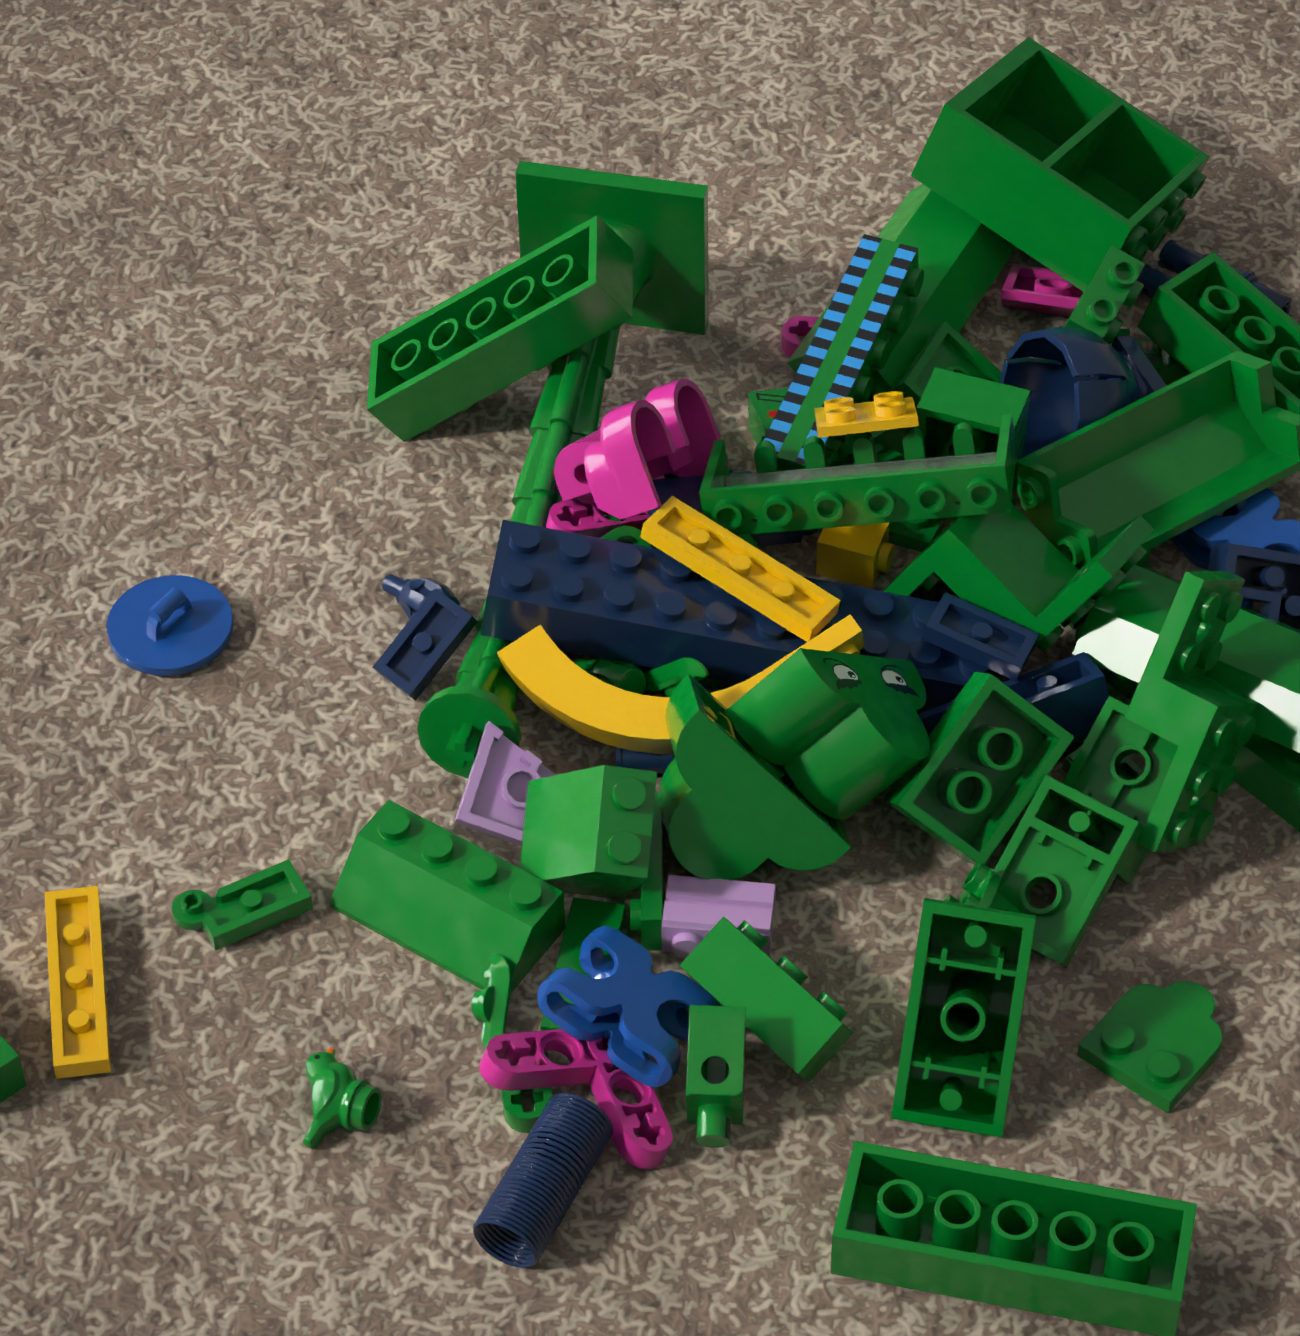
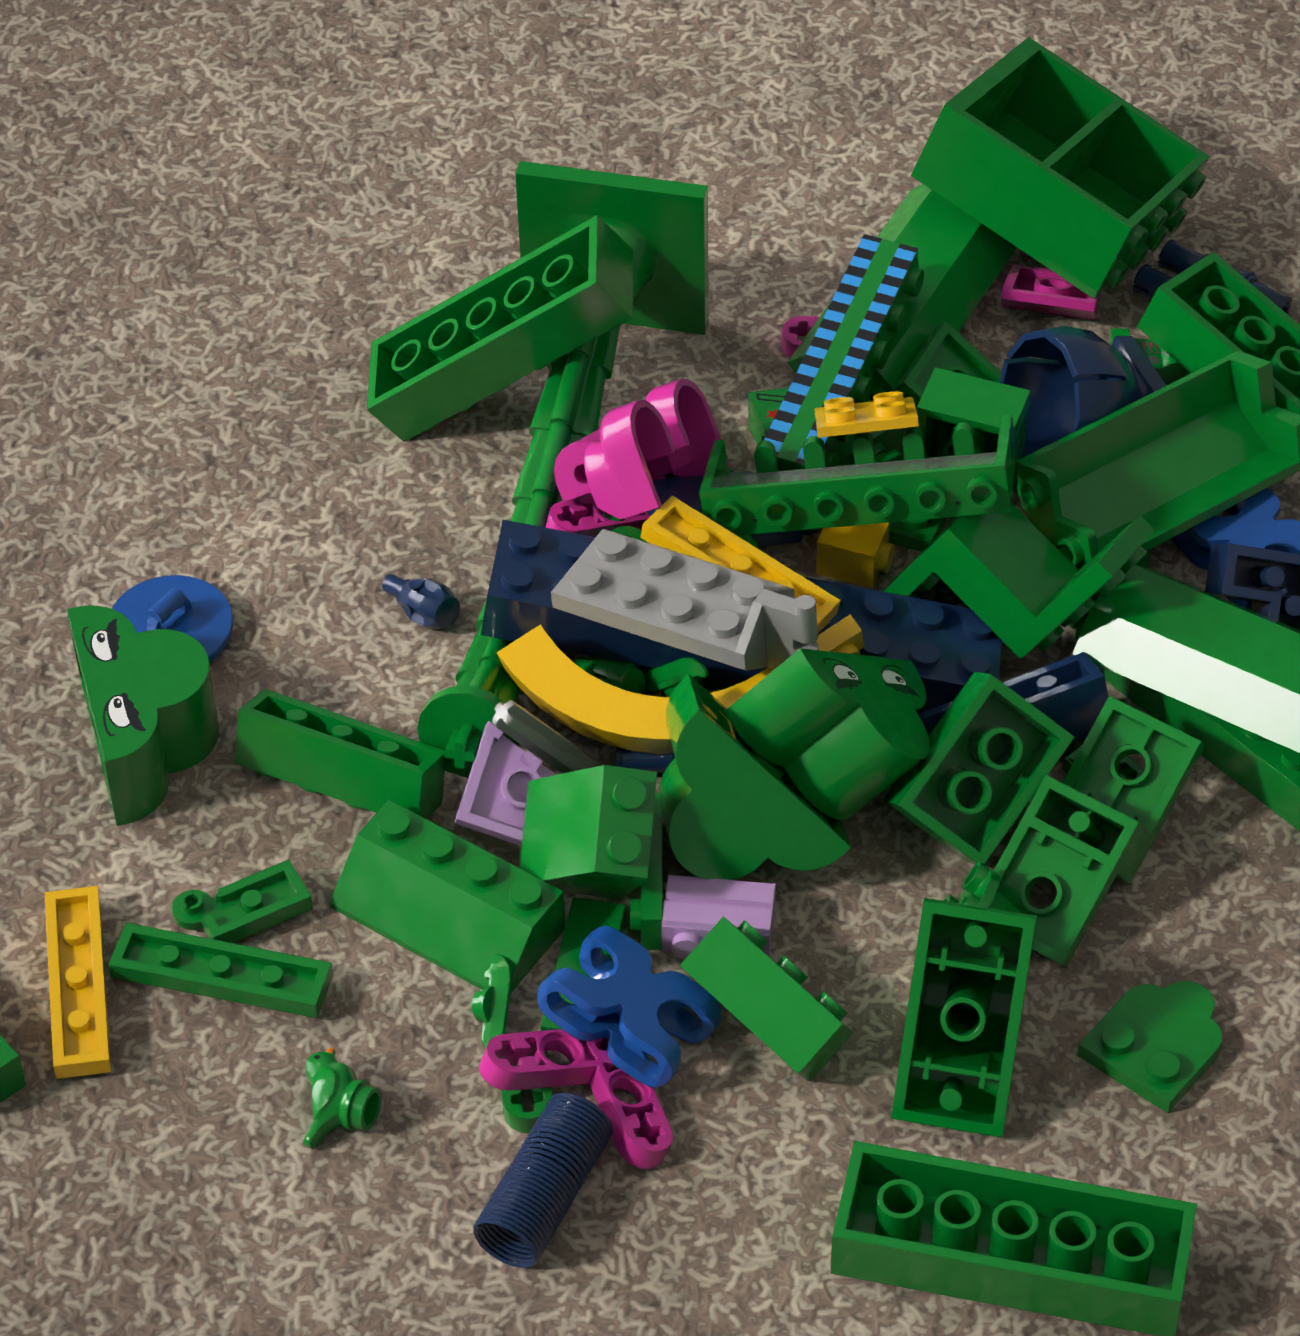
(145, 704): none -> green brick
(221, 970): none -> green plate
(338, 755): none -> green brick
(425, 644): dark blue plate -> none
(541, 738): none -> light grey axle
(687, 603): none -> light grey hinge
(715, 1071): green torso -> none
(980, 636): dark blue plate -> none
(1108, 290): green plate -> none
(1192, 710): green bracket -> none

